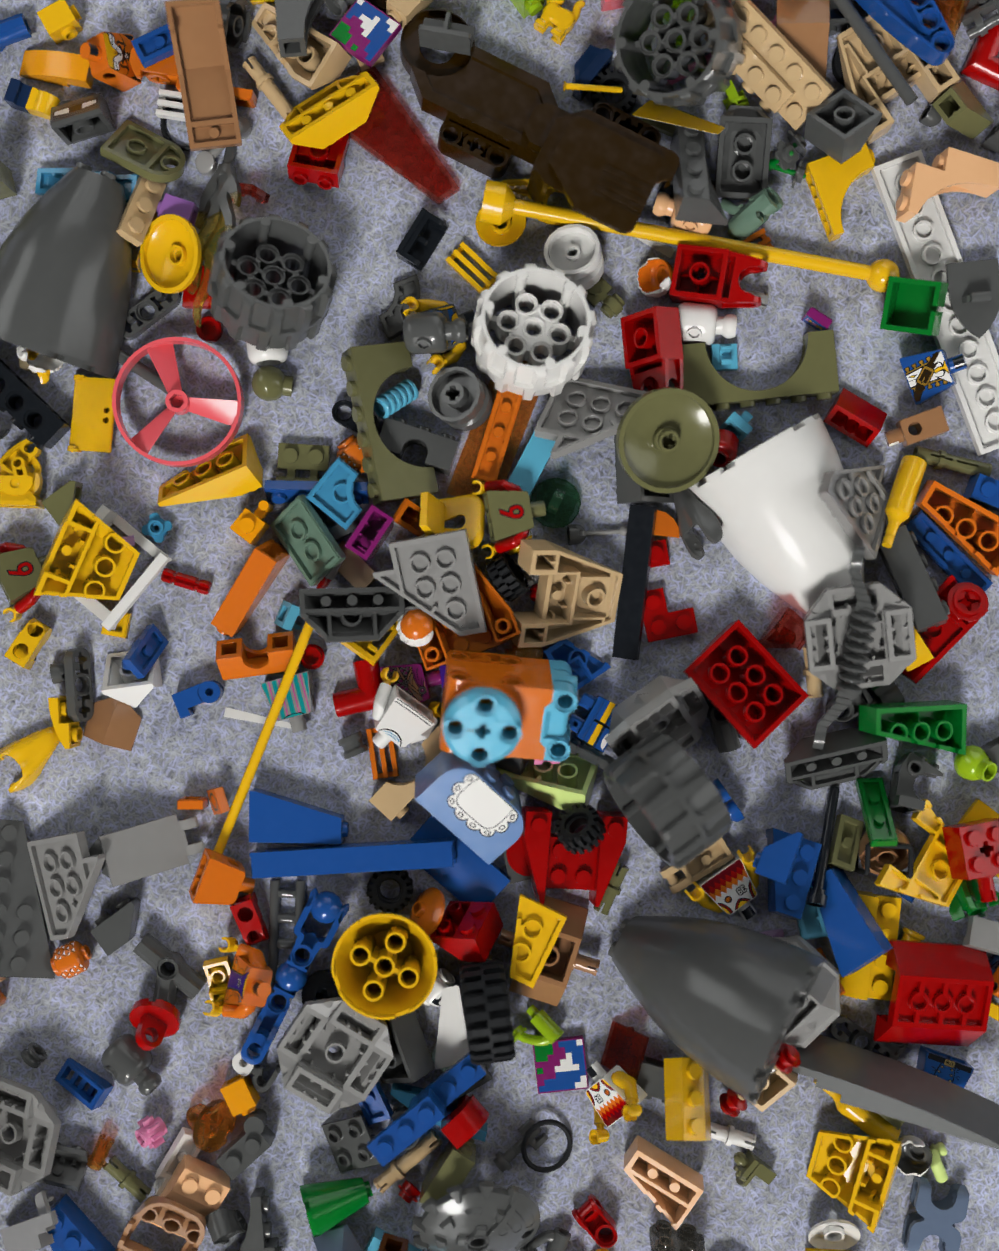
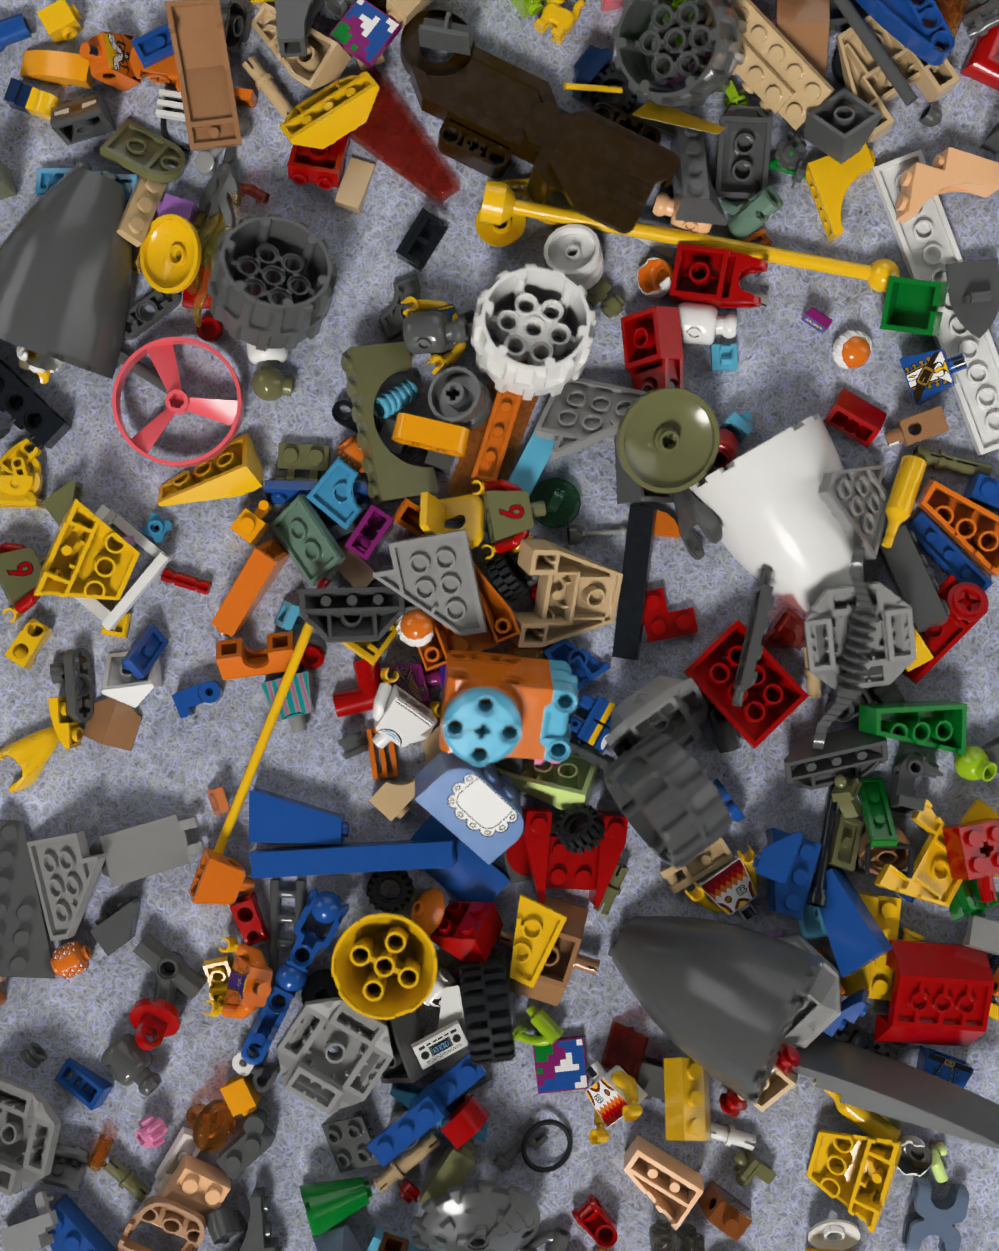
(89, 415): yellow door -> none
(192, 803): orange tile -> none
(241, 715): white sticker -> none
(354, 185): none -> tan slope
(376, 1106): blue plate -> none
(431, 434): none -> light orange beam
(439, 1044): none -> white tile
(457, 254): yellow tile -> none
(659, 554): red plate -> none
(728, 1213): none -> dark orange torso
(756, 628): none -> dark grey plate
(813, 377): olive arch -> none
(845, 795): none -> olive piece
(851, 349): none -> hair
(851, 1008): none -> blue slope
(962, 111): olive slope -> none

